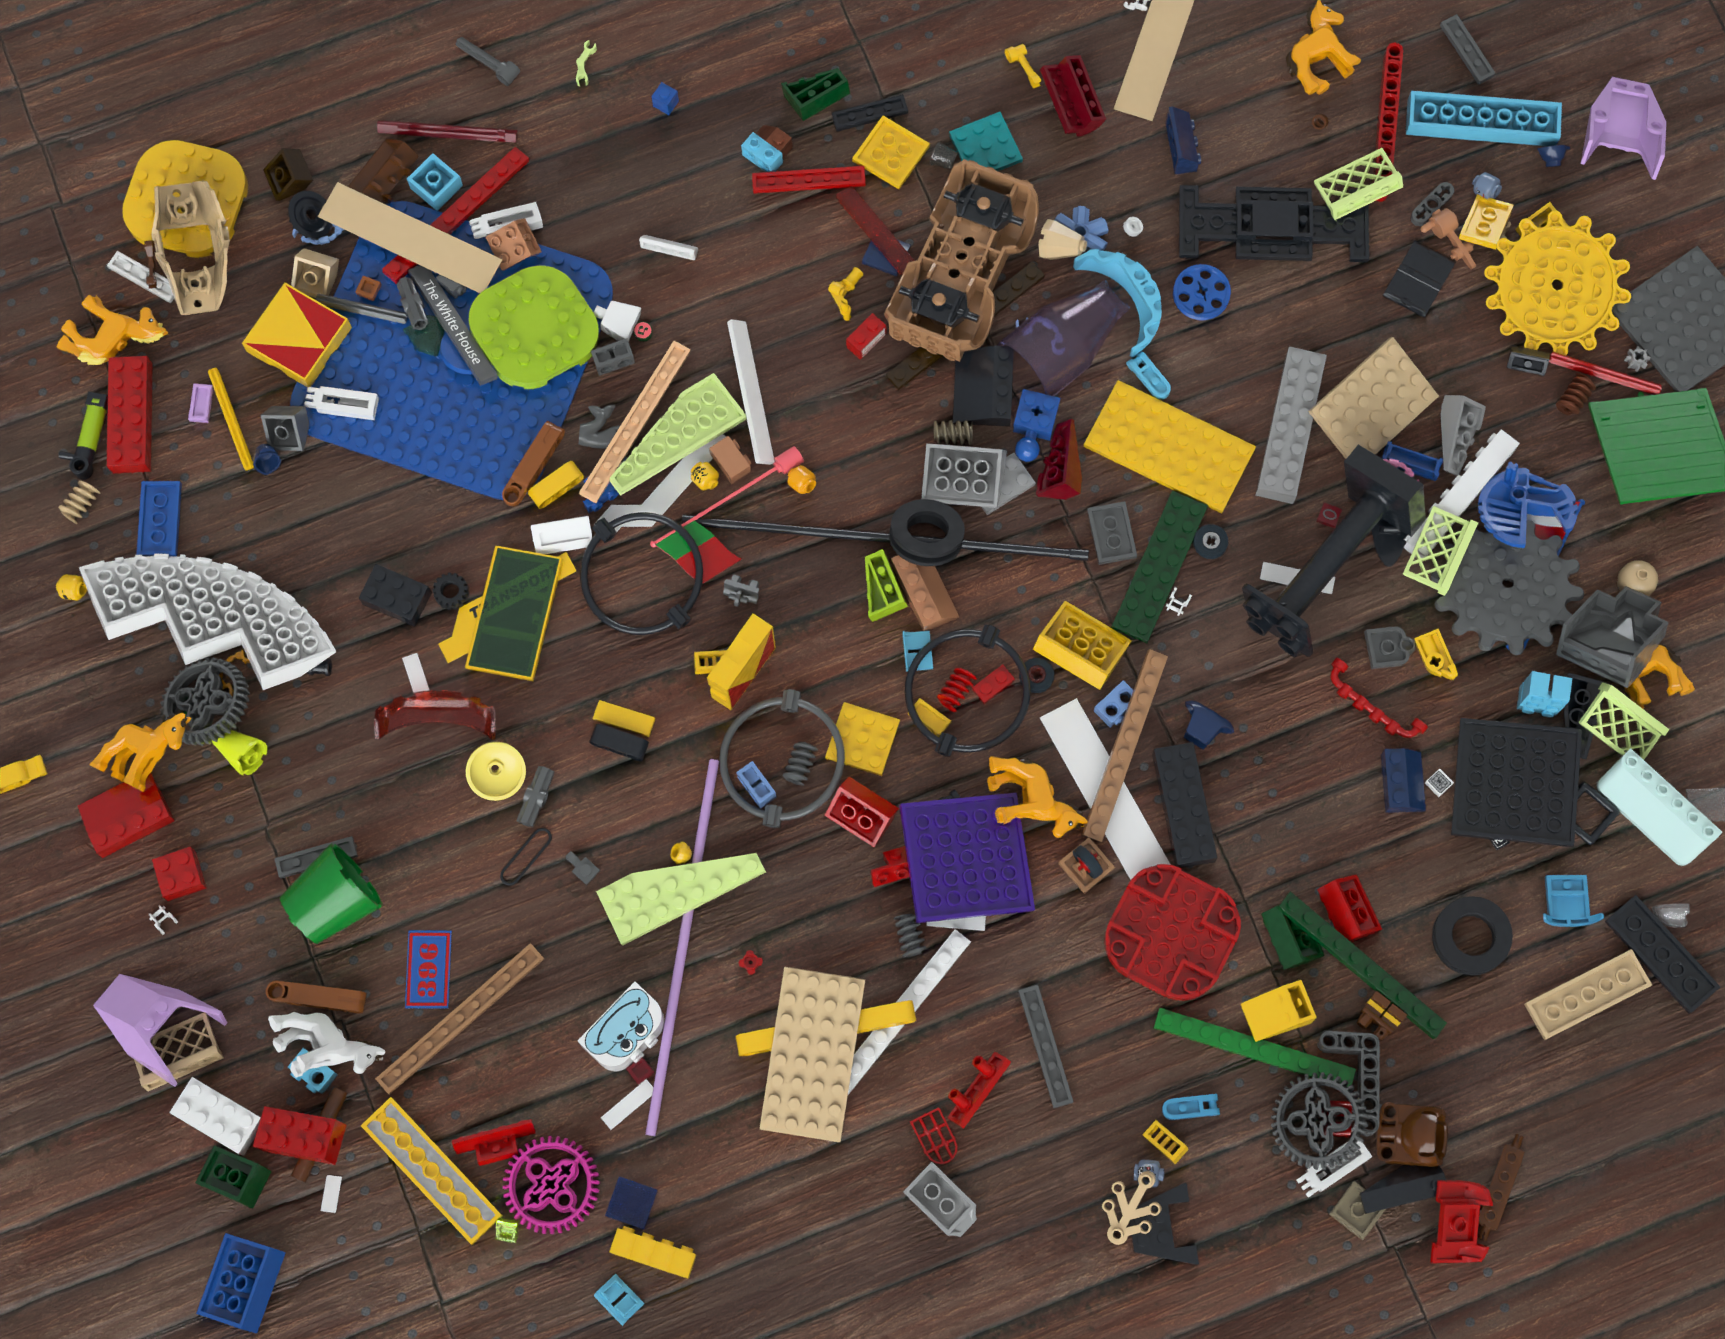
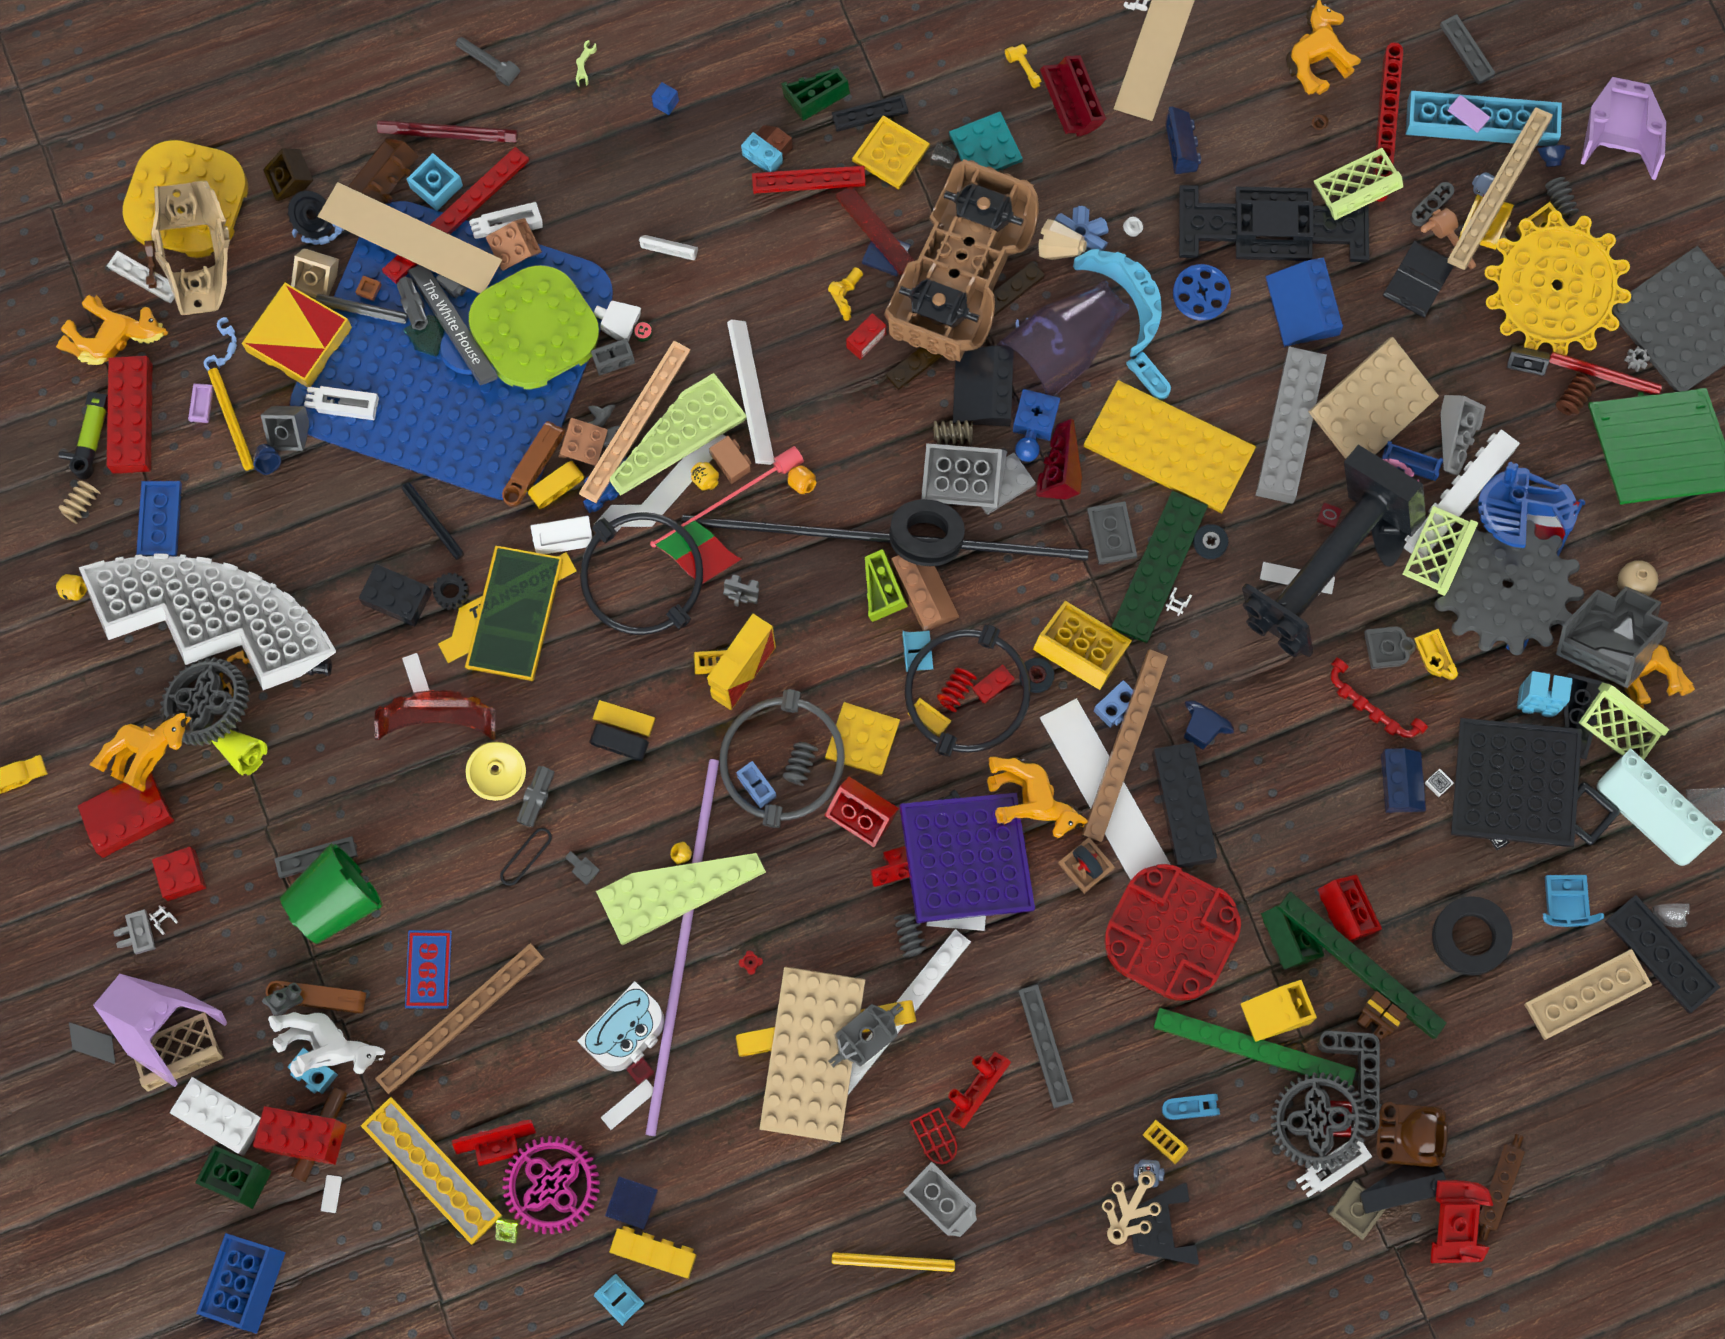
(92, 1043): none -> dark grey sticker
(140, 933): none -> light grey hinge
(231, 348): none -> light blue piece
(283, 999): none -> dark grey hips
(432, 520): none -> black axle
(583, 442): none -> nougat bracket
(850, 1041): none -> dark grey plate
(893, 1262): none -> yellow axle
(1304, 302): none -> blue slope
(1469, 113): none -> lavender tile
(1500, 188): none -> tan plate
(1559, 197): none -> dark grey piece

